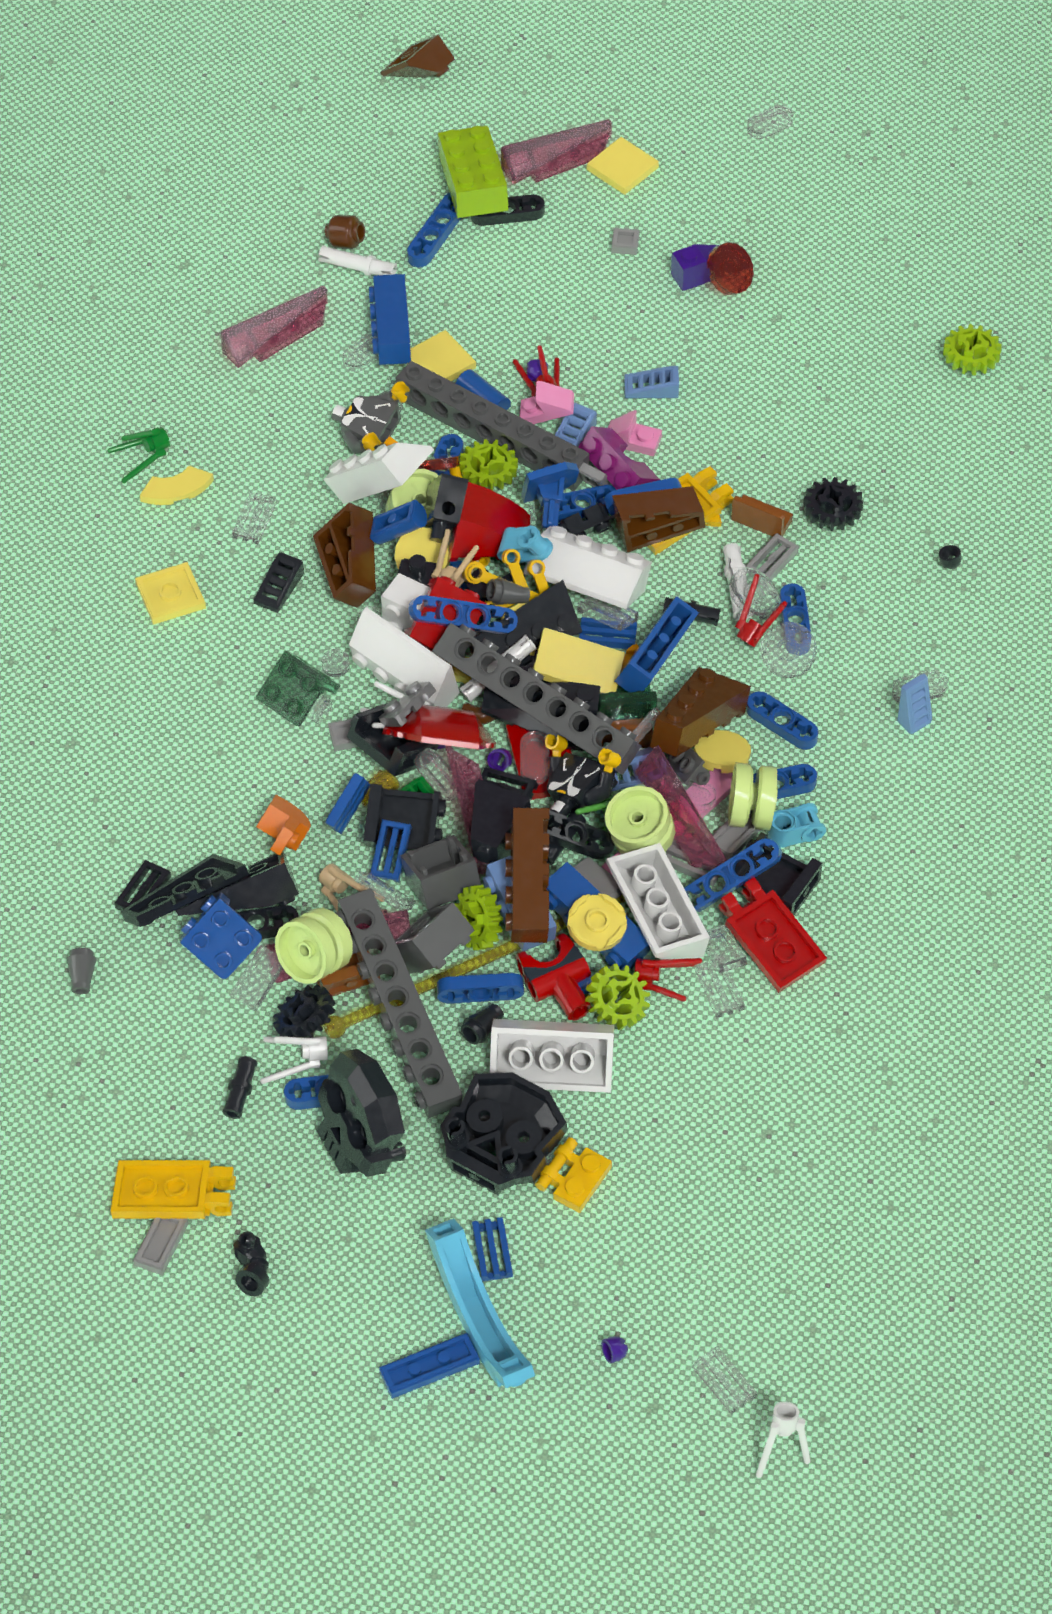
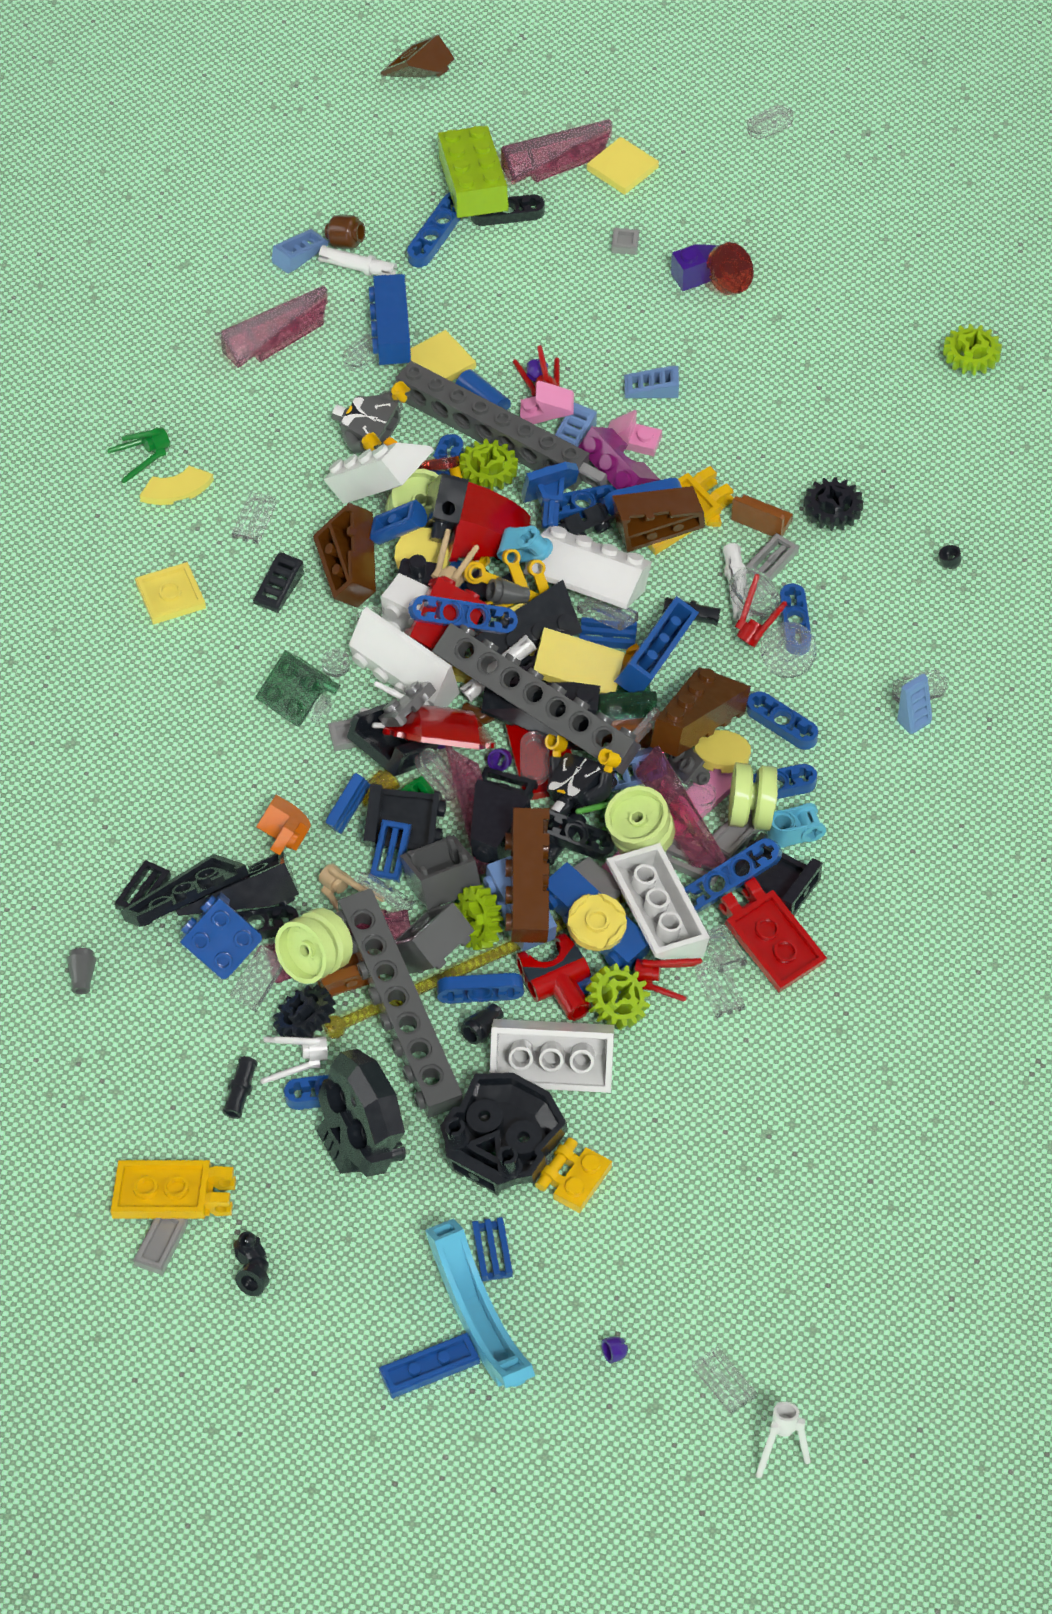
(296, 250): none -> medium blue slope

